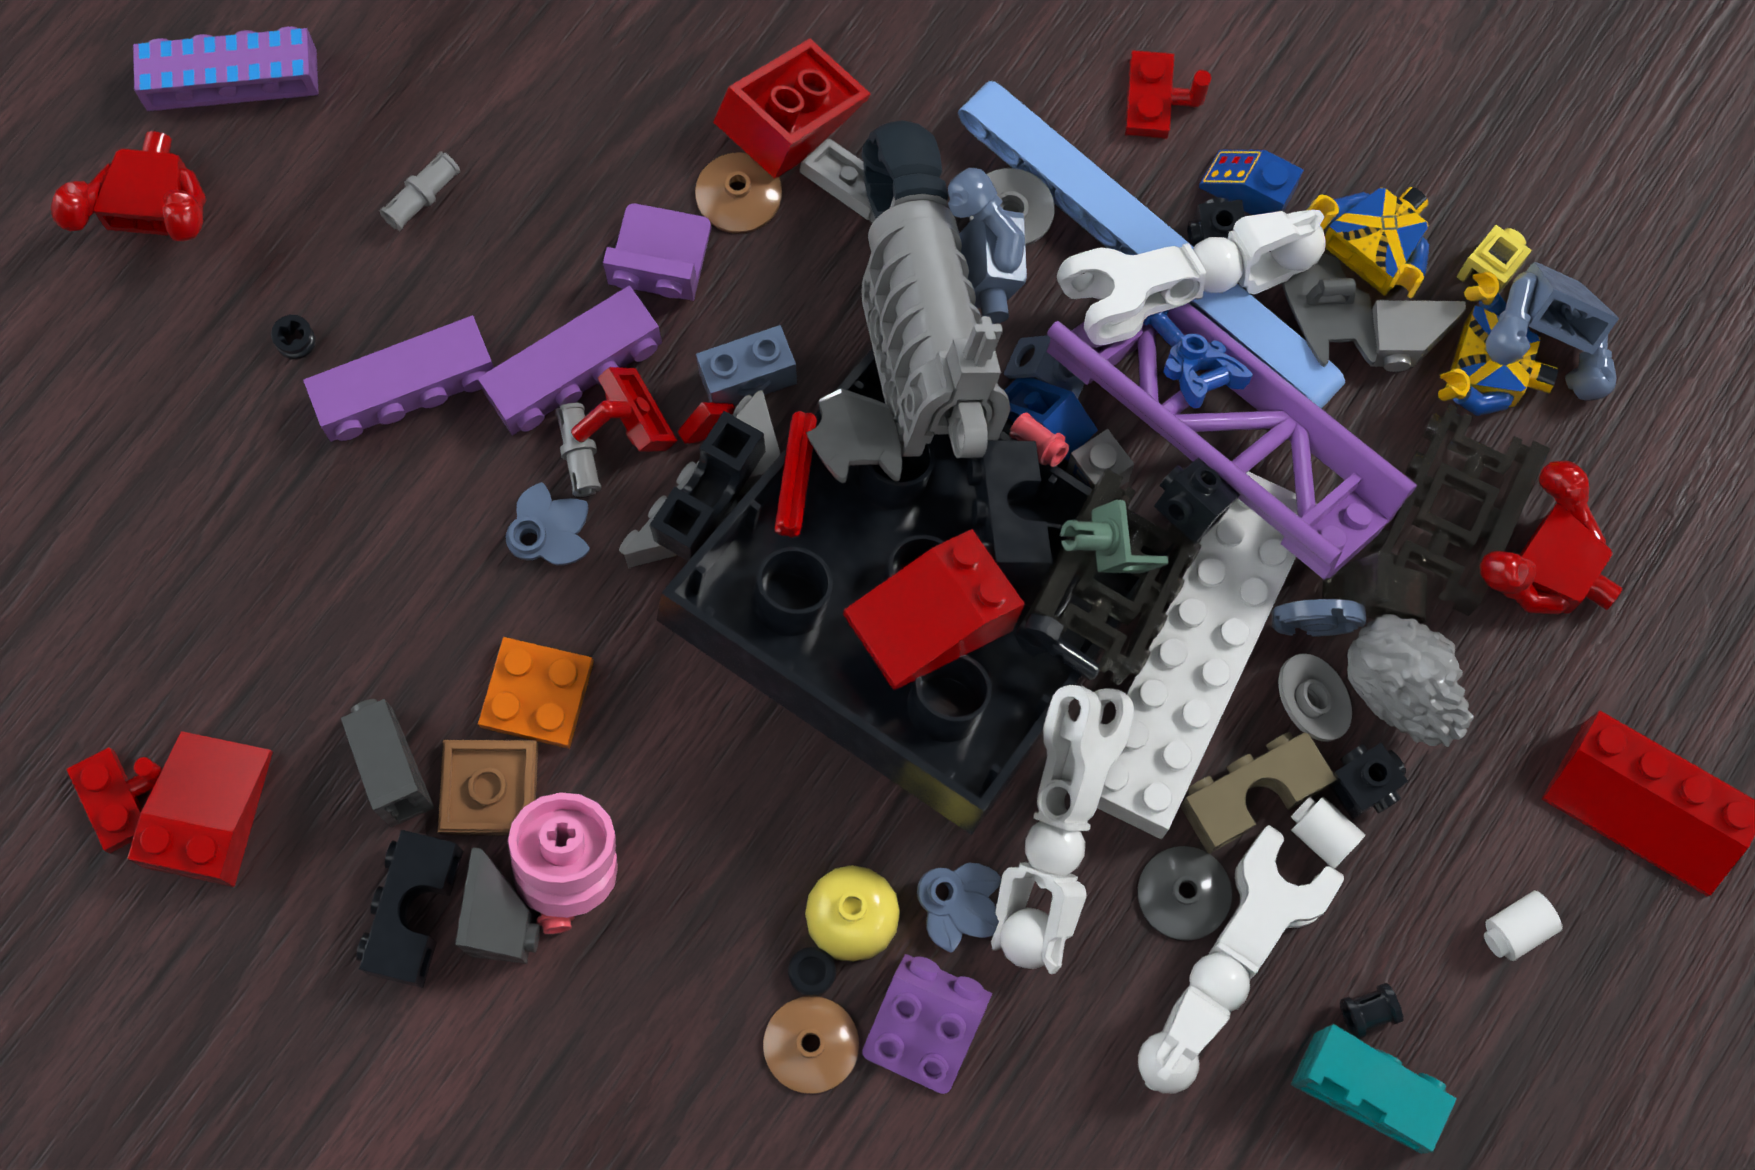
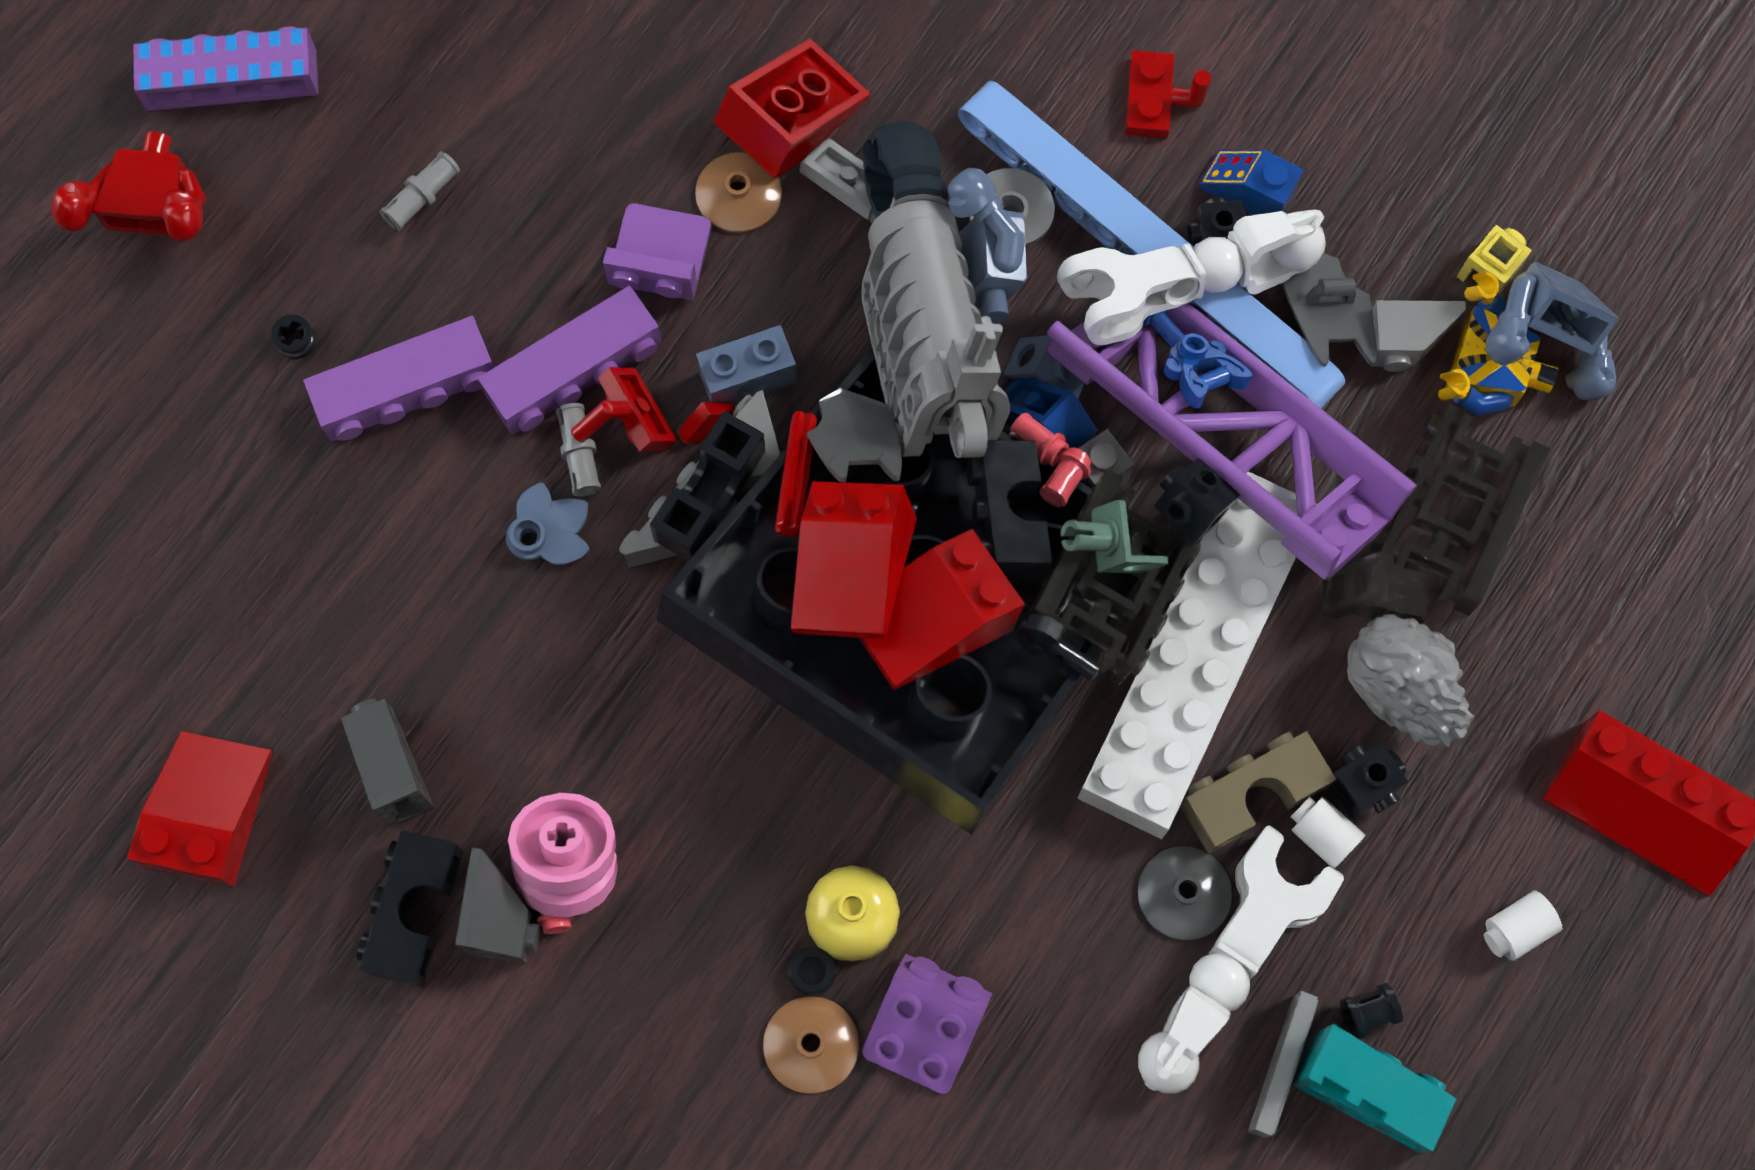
(111, 797): red plate -> none
(485, 785): medium nougat tile -> none
(536, 692): orange plate -> none
(851, 558): none -> red slope
(965, 909): sand blue plate -> none
(1071, 468): none -> coral pin
(1075, 764): white piece -> none
(1283, 1065): none -> light grey tile
(1315, 697): light grey dish -> none
(1319, 617): sand blue tile -> none
(1378, 236): torso -> none
(1562, 556): red torso -> none

